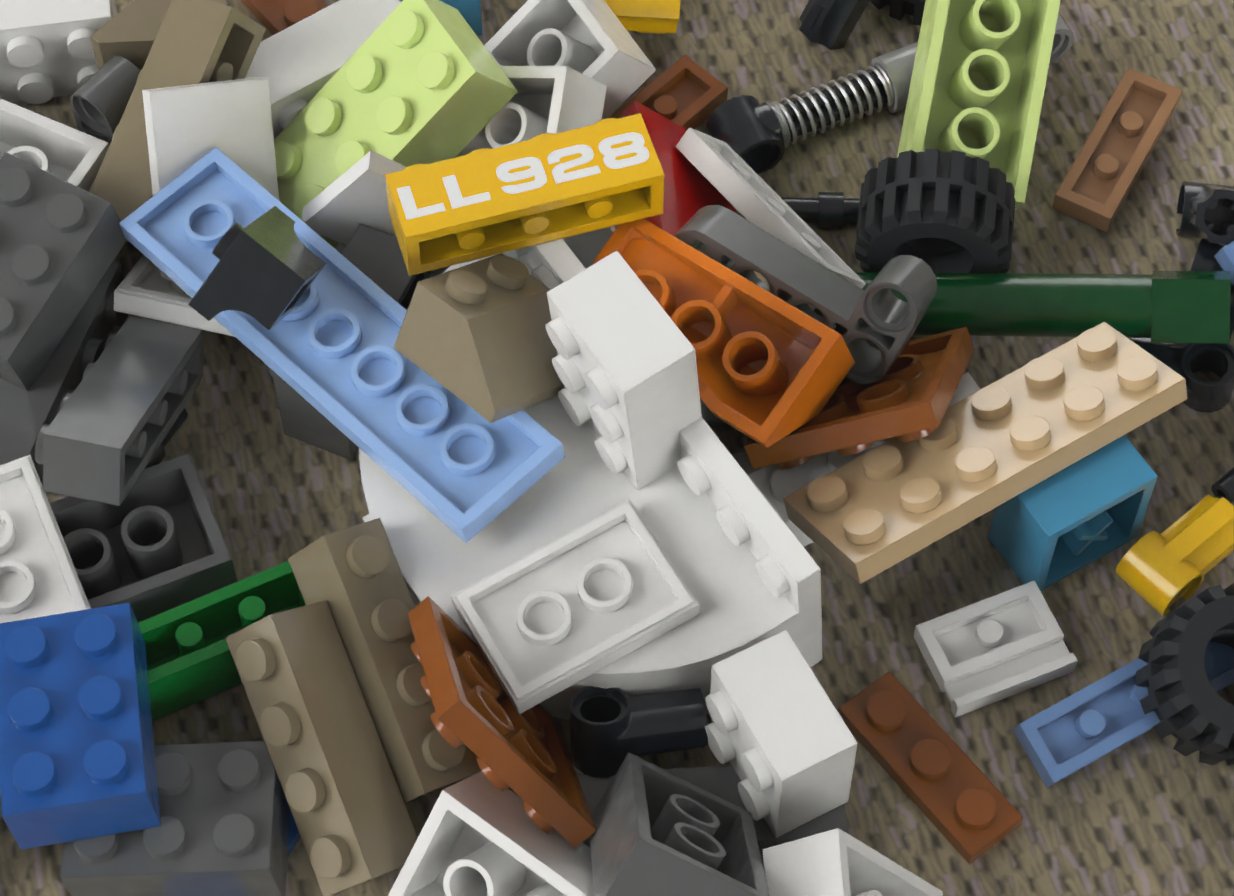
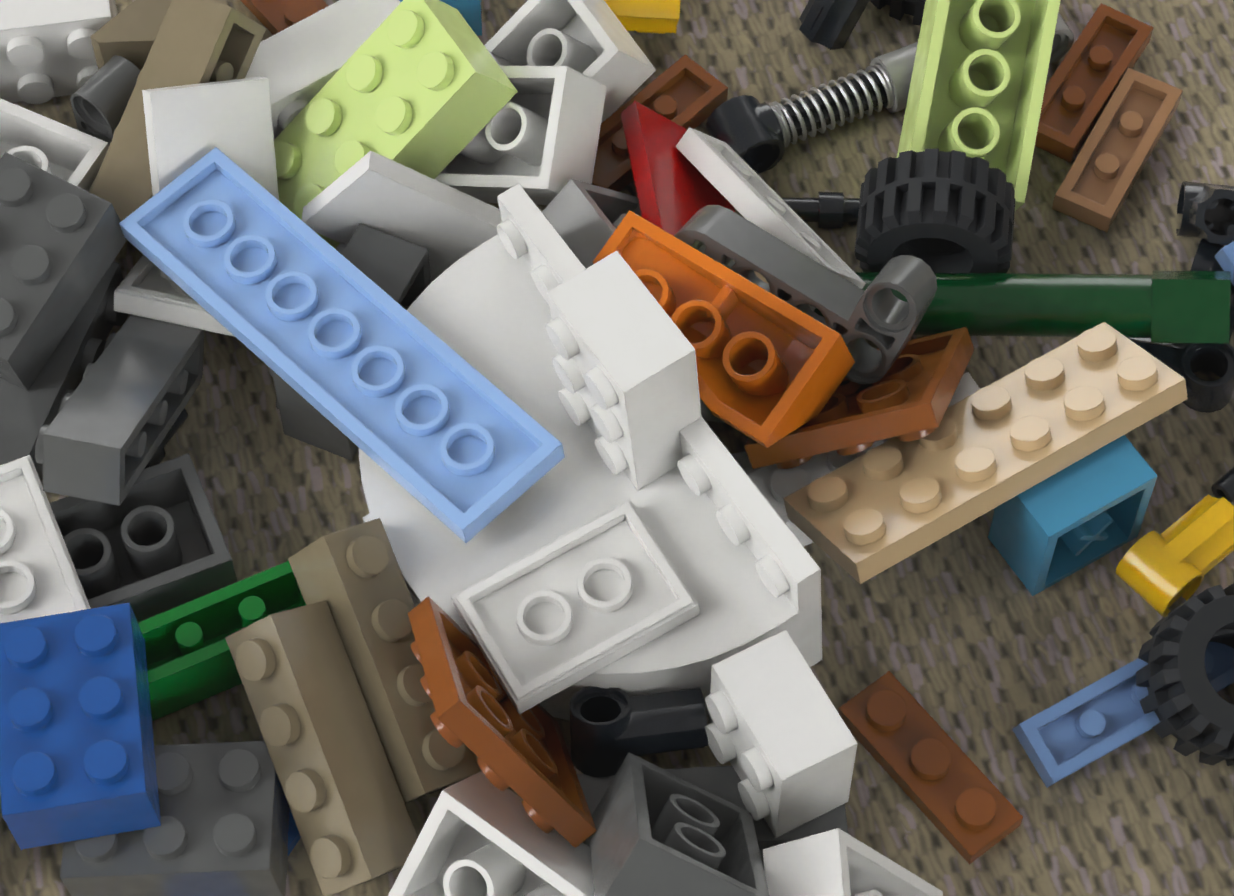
(259, 271): black brick -> none
(484, 336): dark tan slope -> none
(525, 193): yellow brick -> none
(994, 648): white plate -> none
(1088, 79): none -> dark orange plate

